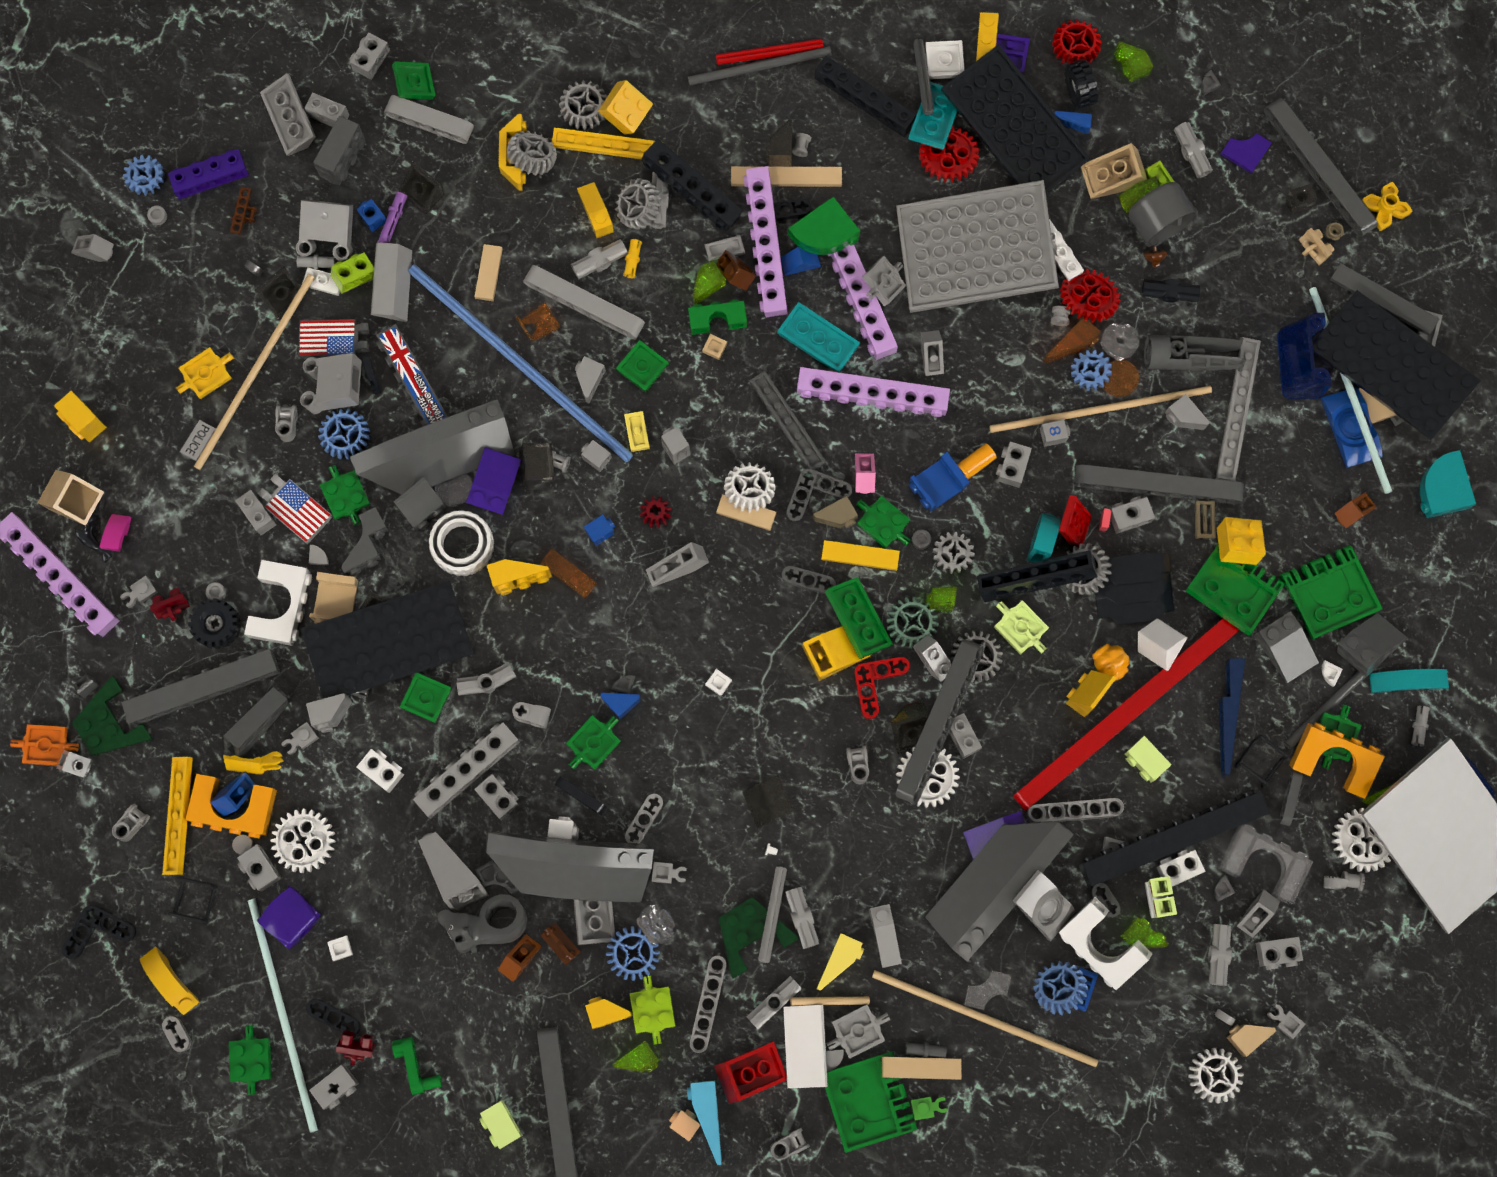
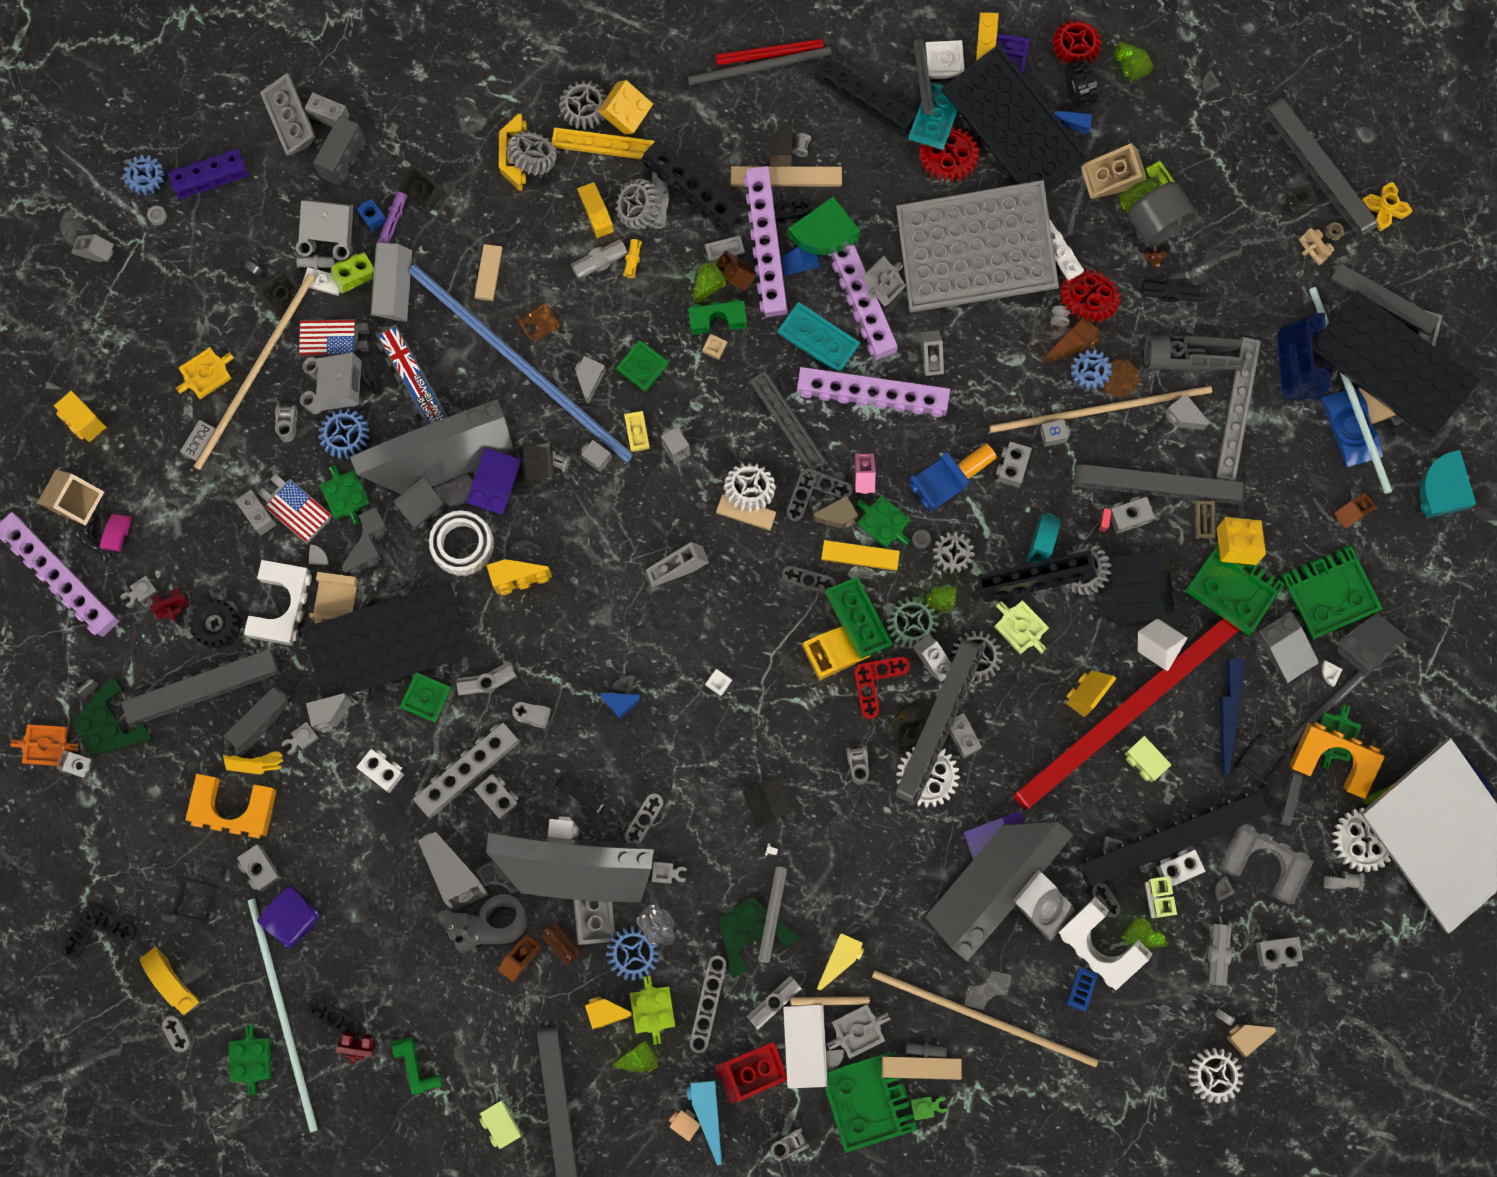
(130, 822): light grey piece -> none
(177, 812): yellow plate -> none
(215, 590): light grey tile -> none
(233, 794): blue slope -> none
(241, 221): reddish brown piece -> none
(242, 844): light grey tile -> none
(318, 831): white gear -> none
(340, 948): white plate -> none
(340, 1076): light grey brick -> none
(373, 57): light grey brick -> none
(413, 80): green plate -> none
(429, 119): light grey beam -> none
(568, 573): clear orange plate -> none
(584, 302): light grey beam -> none
(593, 742): green plate -> none
(599, 529): blue brick -> none
(663, 512): dark red gear -> none
(802, 917): light grey piece -> none
(885, 935): light grey slope -> none
(1058, 1002): medium blue gear -> none
(1075, 522): red tile -> none
(1083, 806): light grey beam -> none
(1111, 661): light orange hair -> none
(1115, 349): clear plate -> none
(1193, 150): light grey piece -> none
(1246, 152): dark purple tile -> none
(1258, 913): light grey slope -> none
(1288, 1022): light grey plate -> none
(1409, 680): teal slope -> none
(1420, 726): light grey pin -> none

